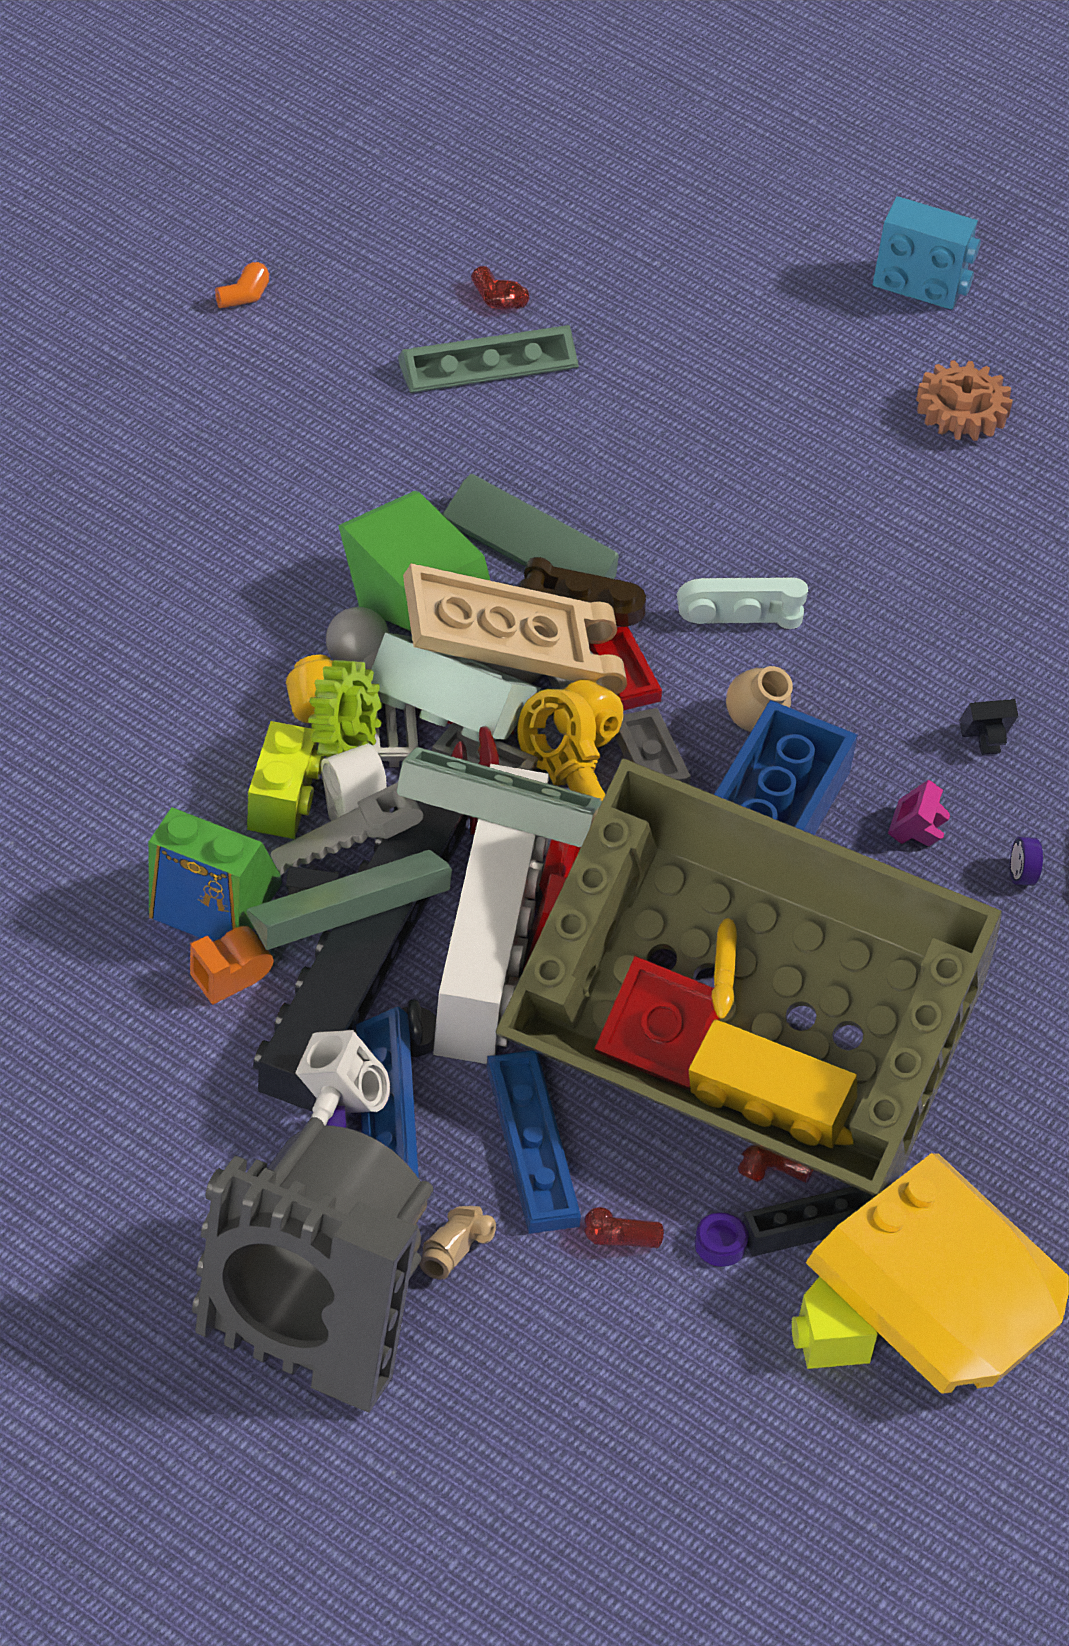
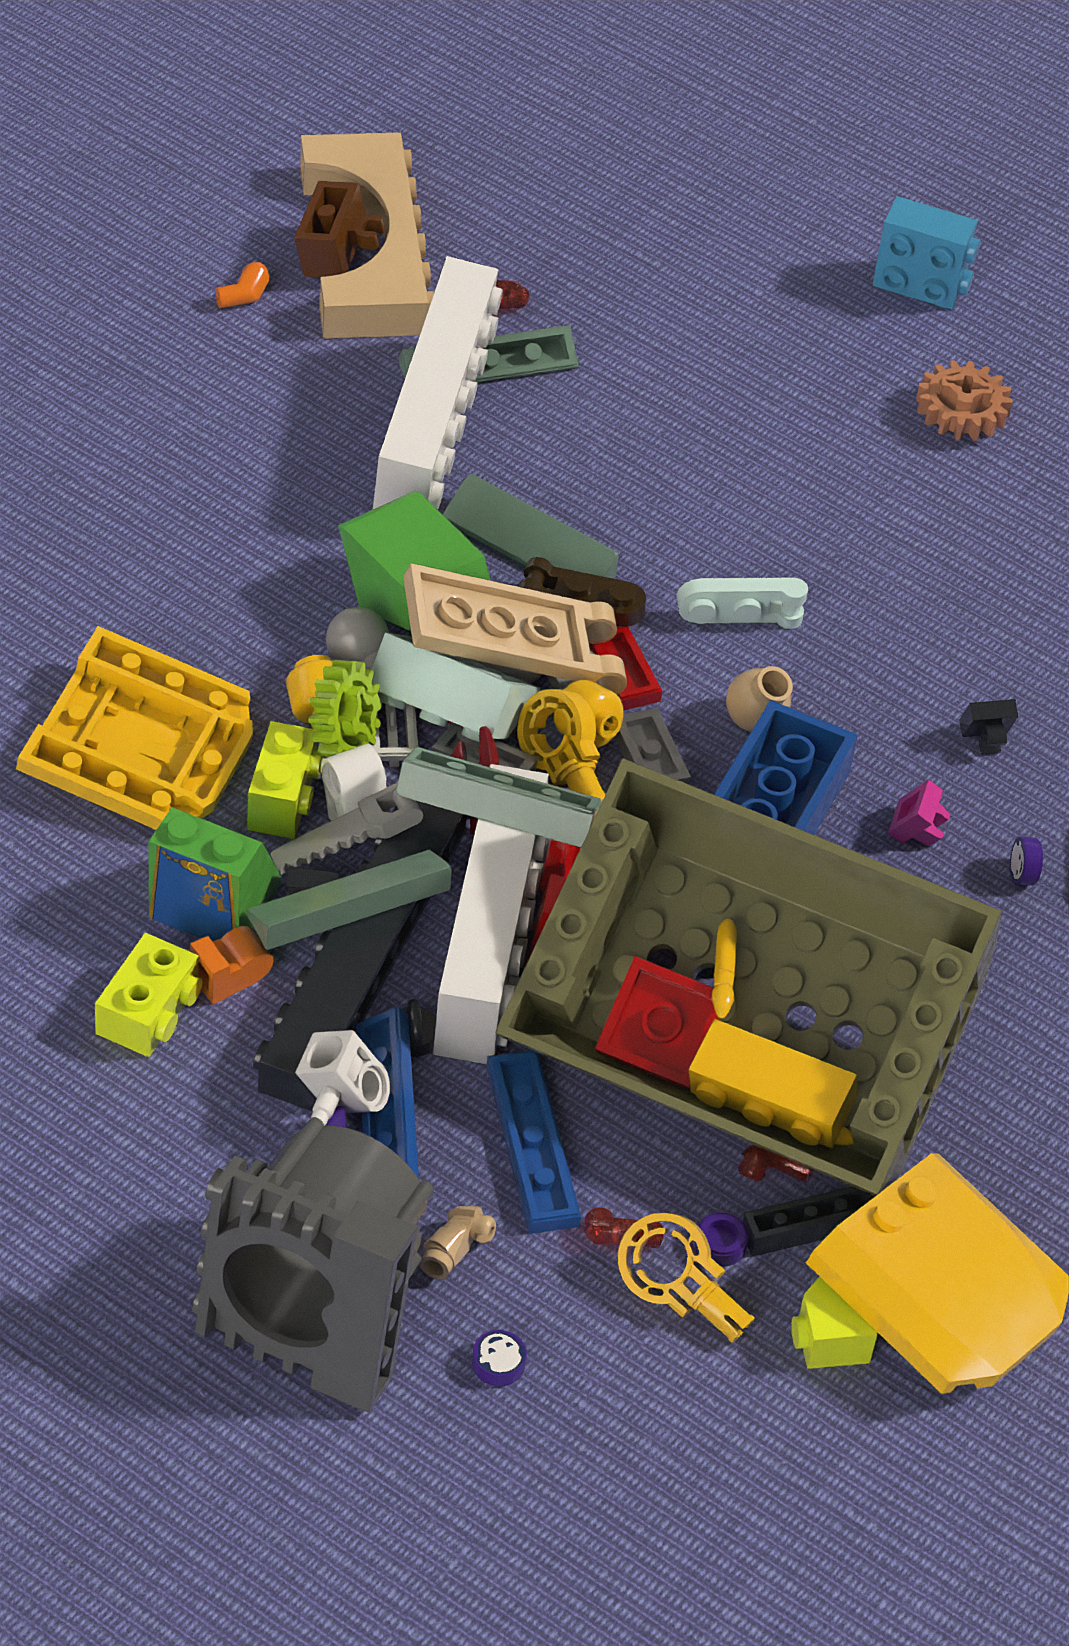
(141, 733): none -> yellow wedge
(148, 995): none -> neon yellow brick
(334, 228): none -> reddish brown brick
(390, 289): none -> tan arch
(439, 383): none -> white brick
(499, 1358): none -> tile
(708, 1299): none -> yellow pin

